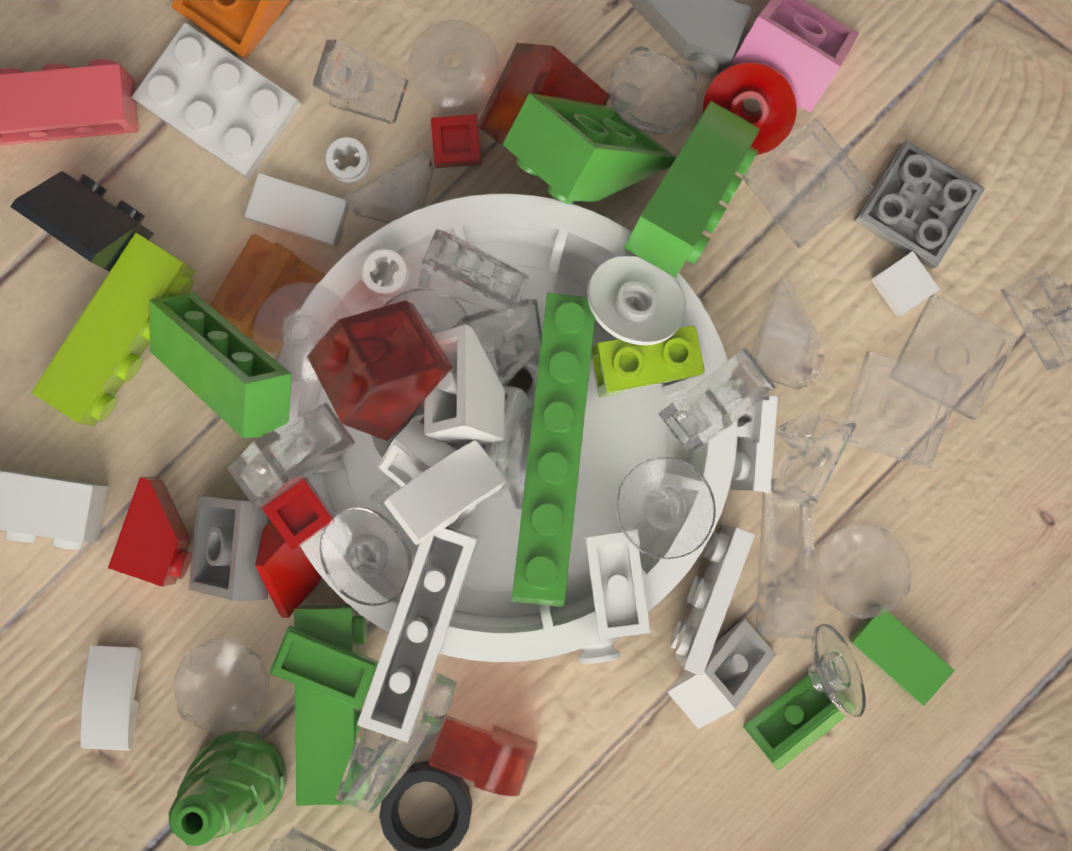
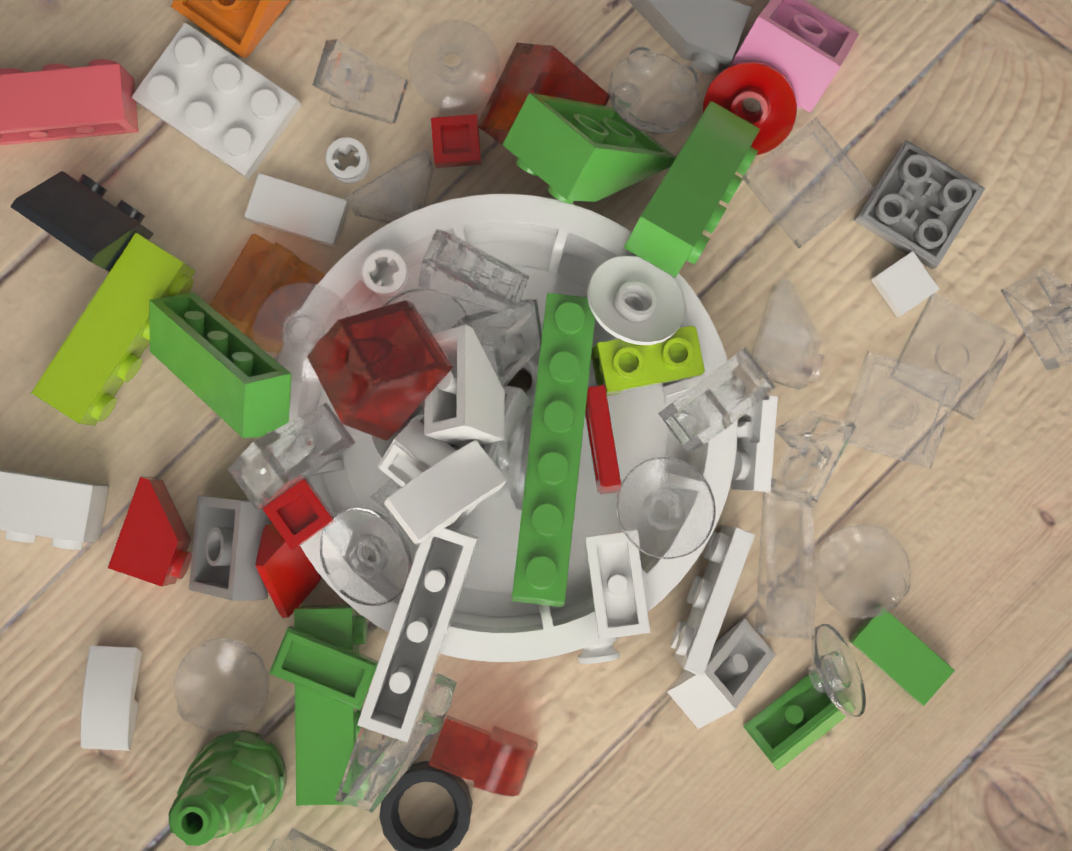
(602, 441): none -> red tile

